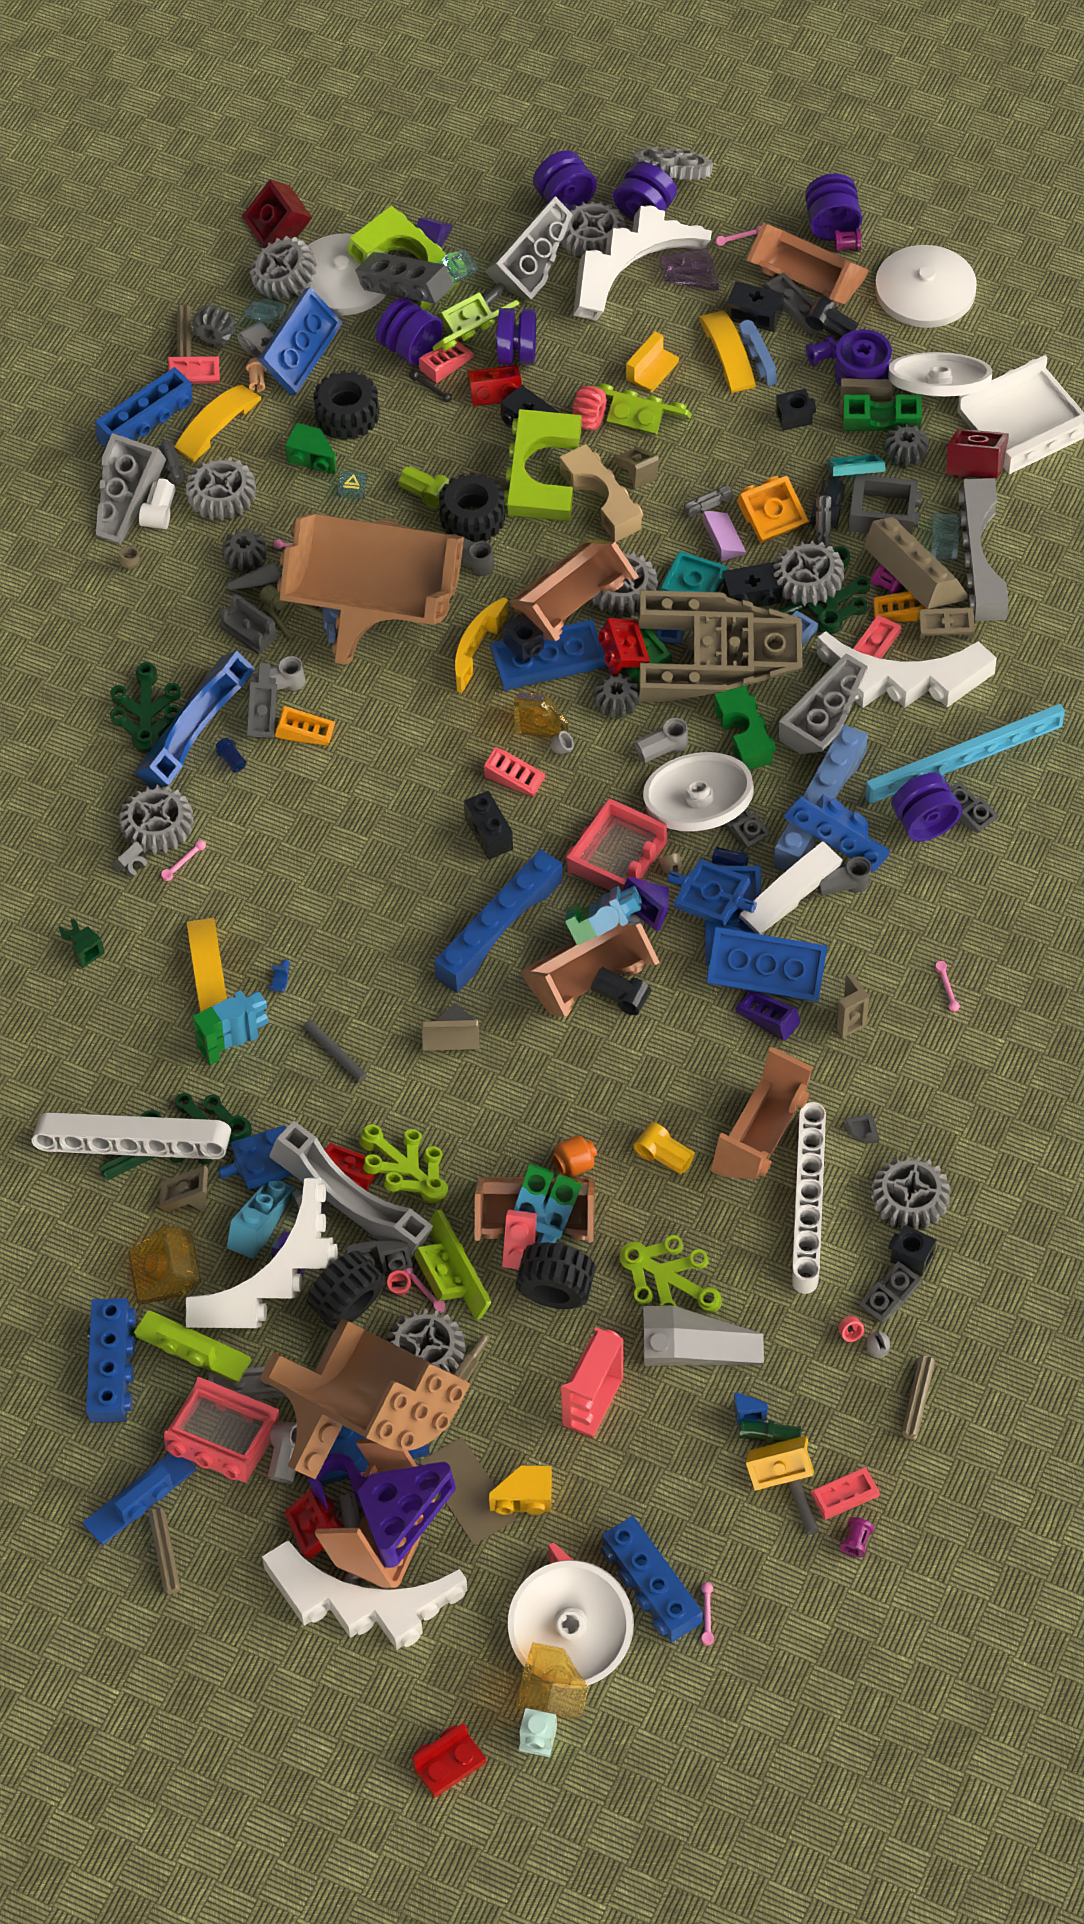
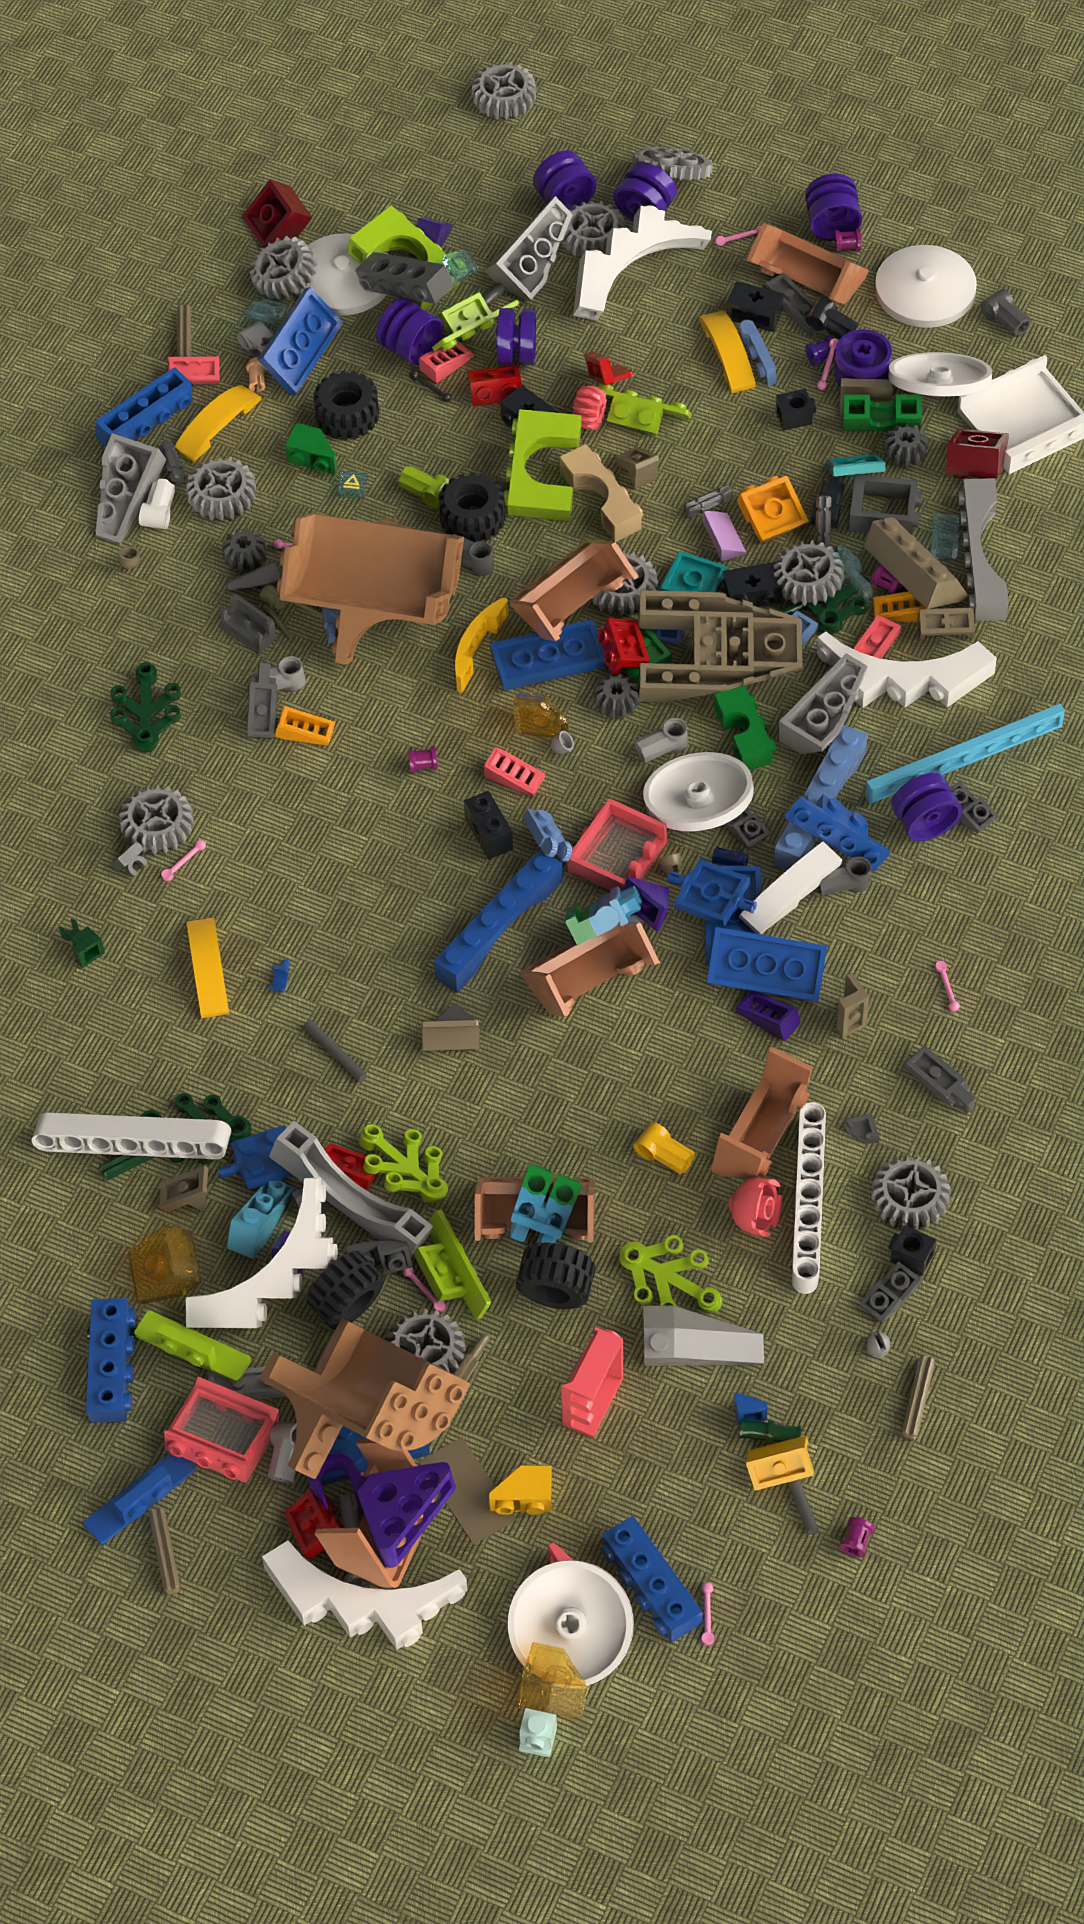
(171, 749): blue arch -> none
(213, 325): dark grey gear -> none
(227, 749): clear blue pin -> none
(229, 1024): dark azure hips -> none
(398, 1277): coral hinge -> none
(422, 759): none -> magenta bush
(447, 1760): red bracket -> none
(503, 90): none -> light grey gear
(519, 1233): coral plate -> none
(523, 637): black brick -> none
(547, 834): none -> medium blue hinge
(574, 1156): orange head -> none
(601, 370): none -> red panel
(628, 994): black piece -> none
(650, 364): yellow panel -> none
(690, 269): wing -> none
(756, 1206): none -> coral cylinder
(822, 383): none -> bright pink hinge
(845, 1493): coral plate -> none
(853, 569): none -> clear light blue slope
(856, 1333): coral hinge -> none
(940, 1079): none -> dark grey hinge
(1002, 308): none -> dark grey piece

